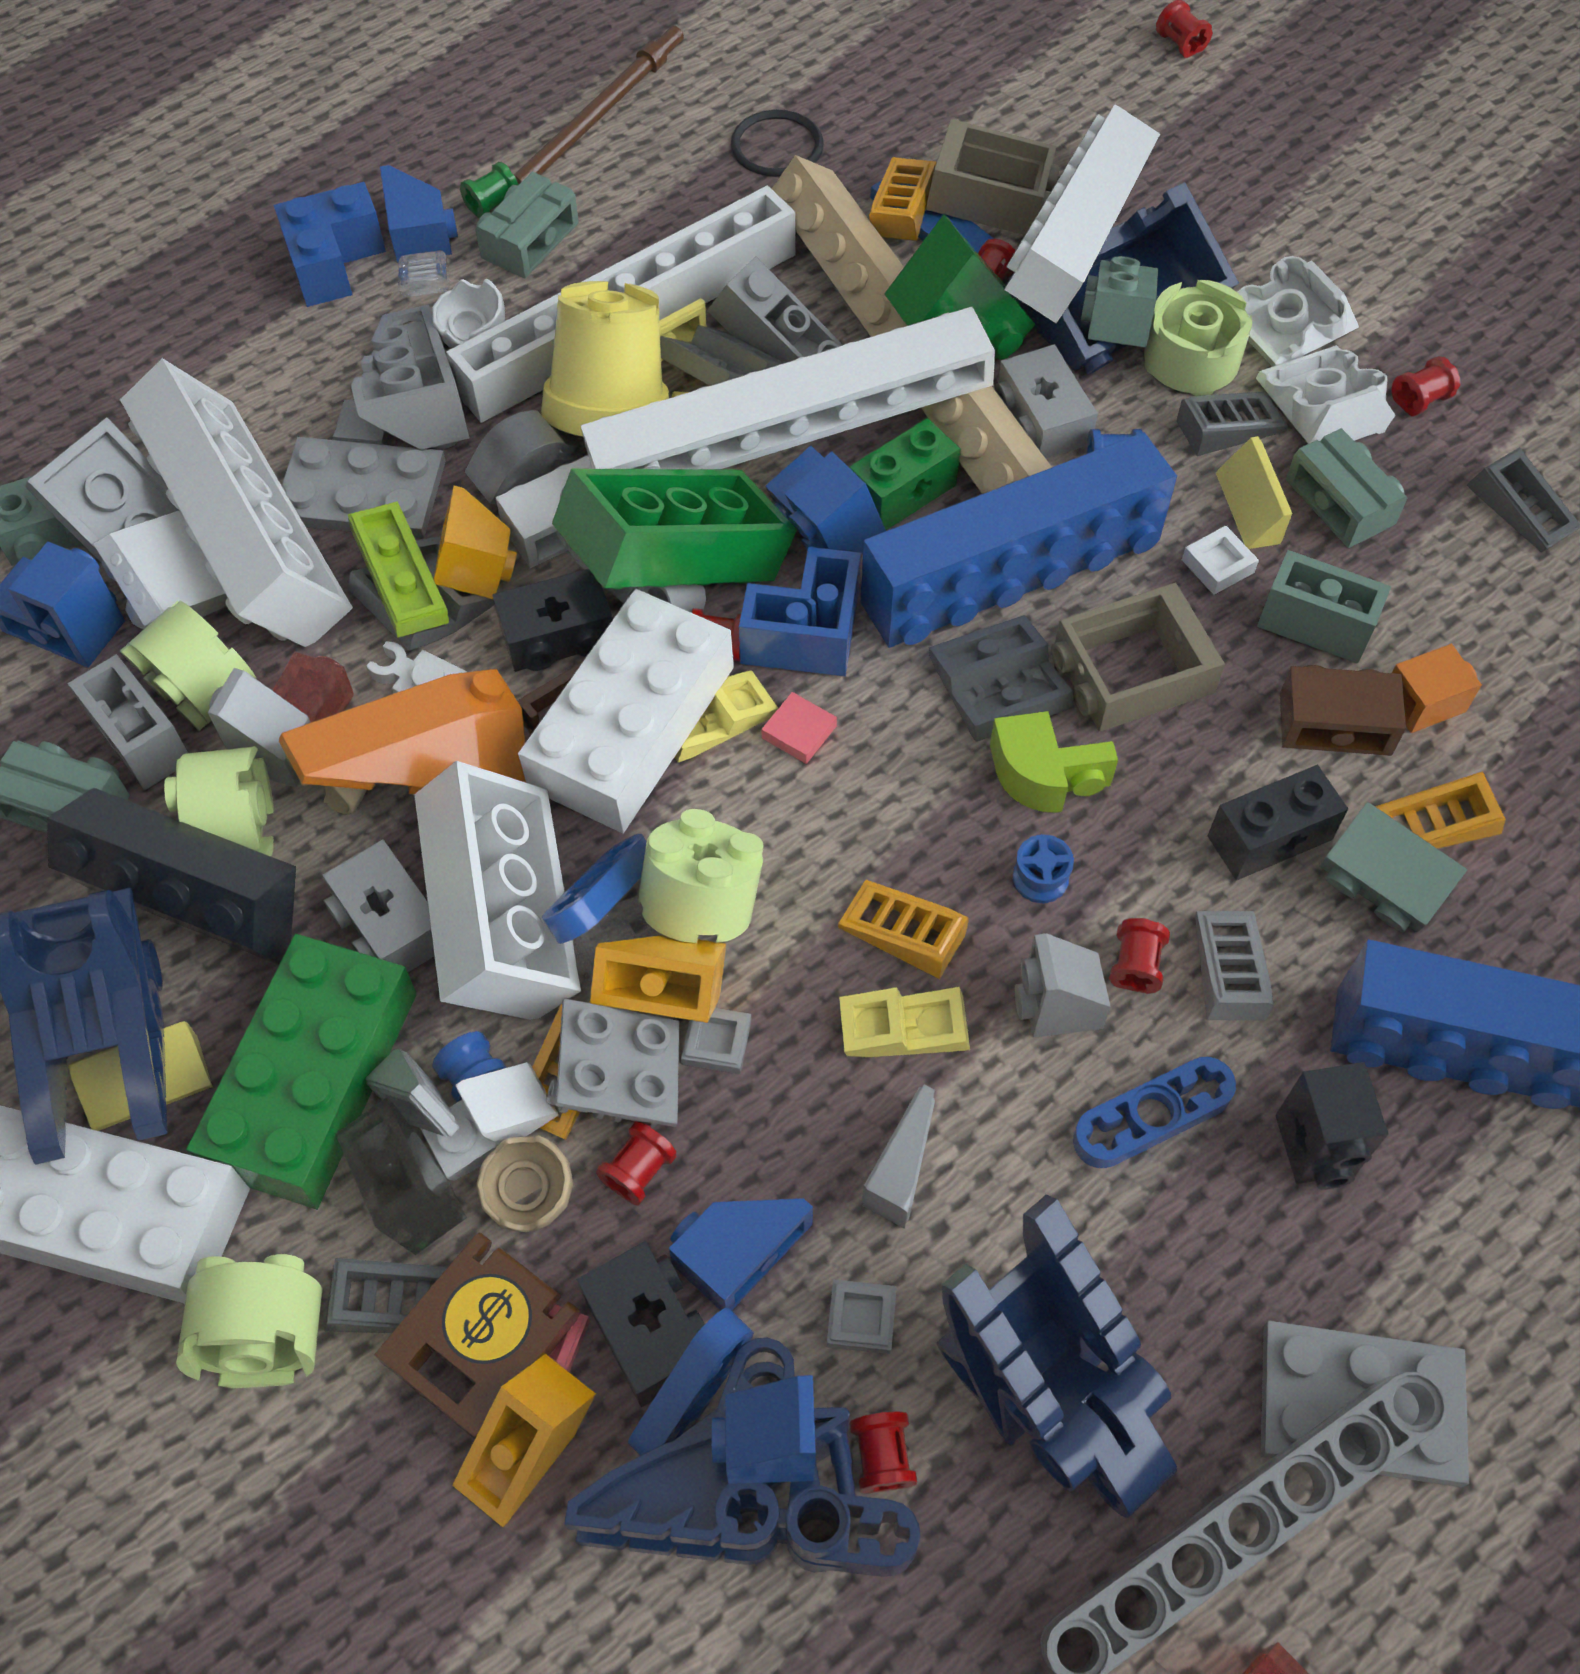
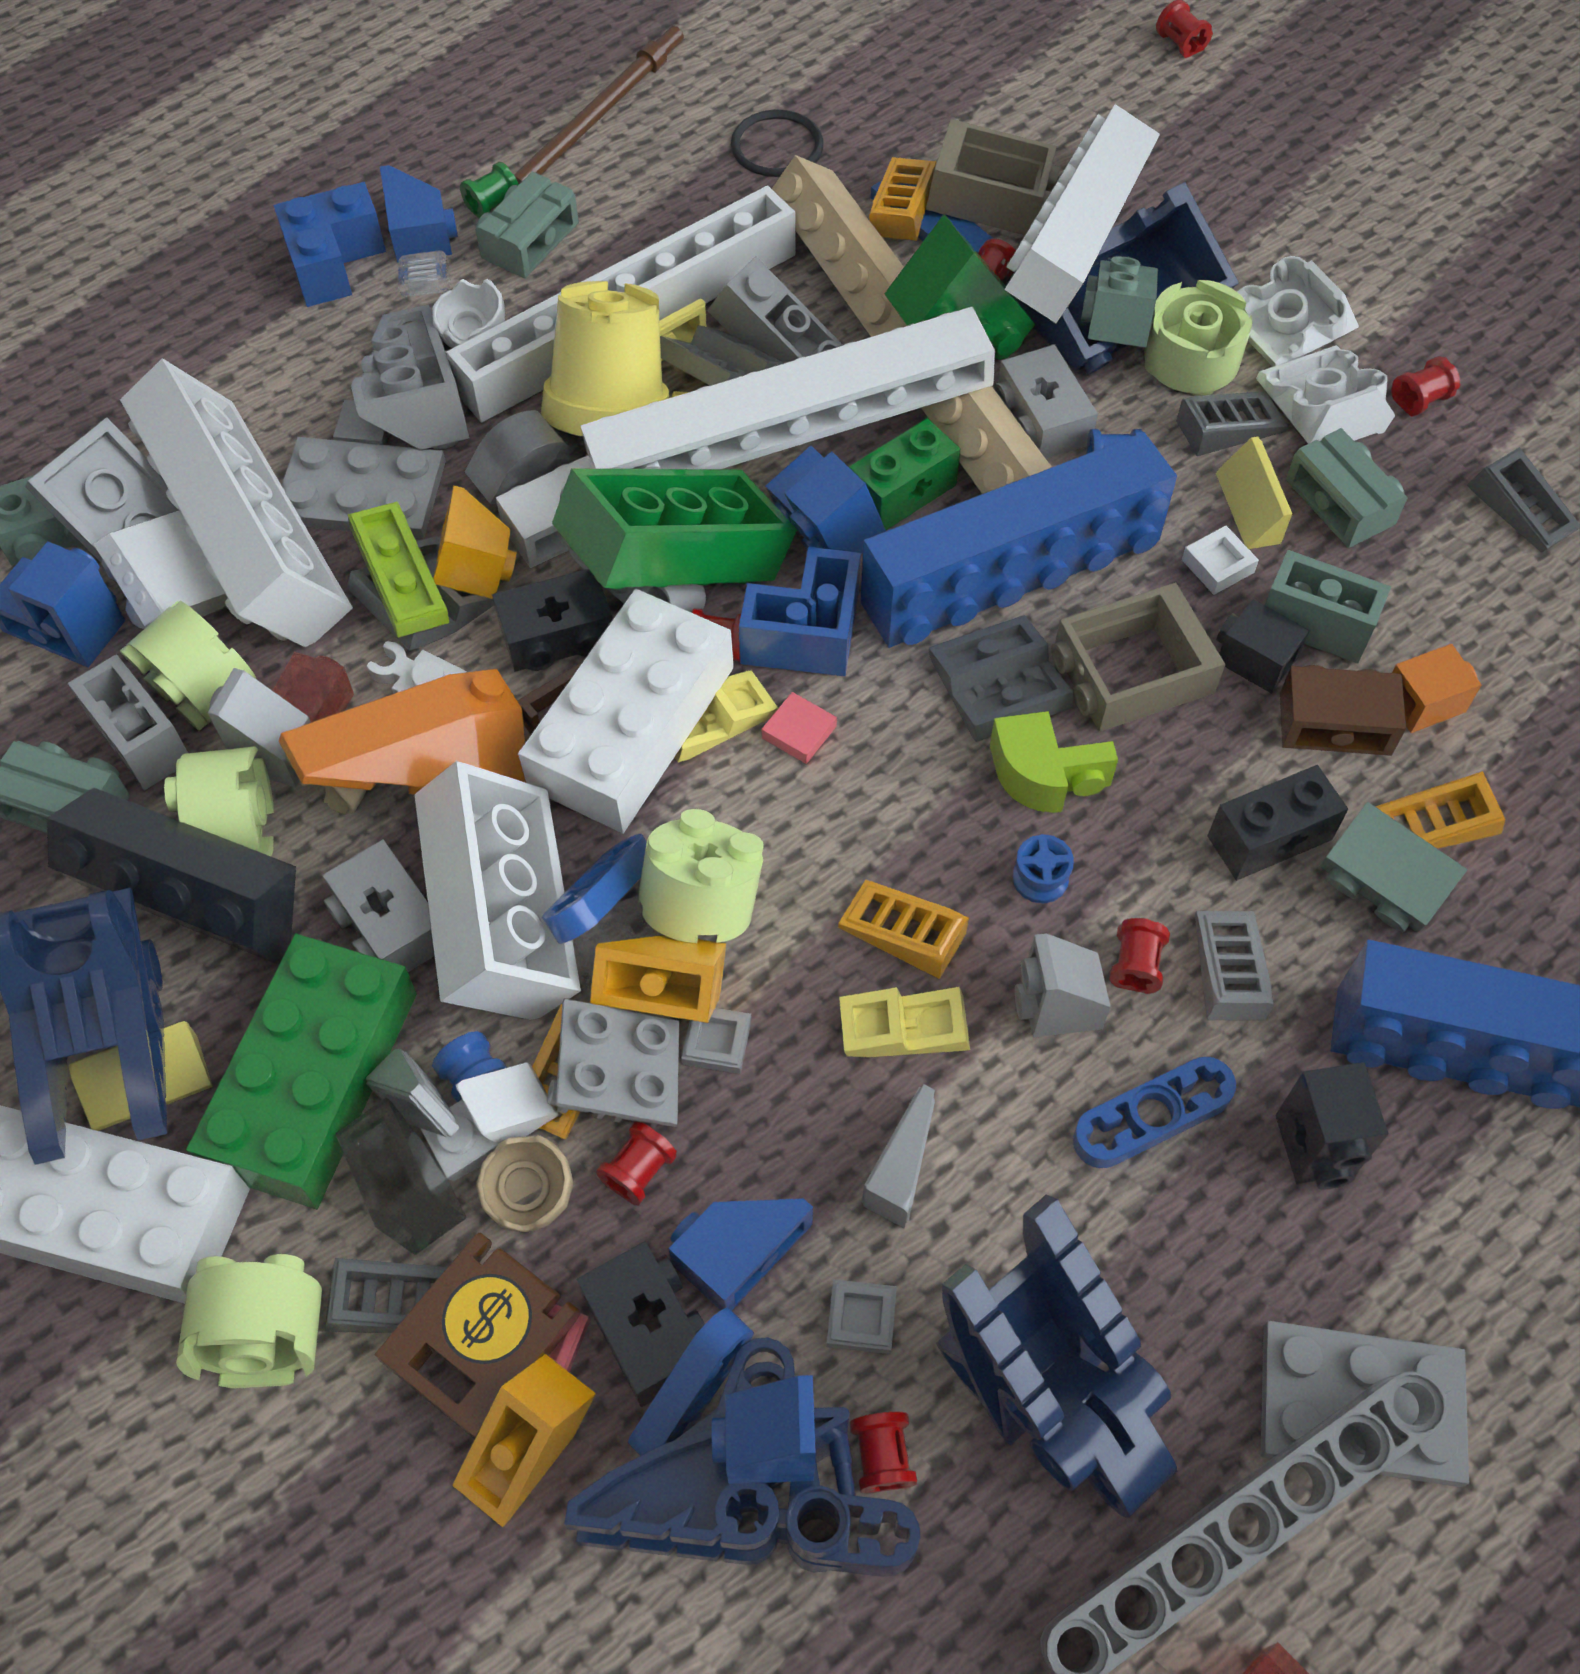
(1261, 645): none -> black brick

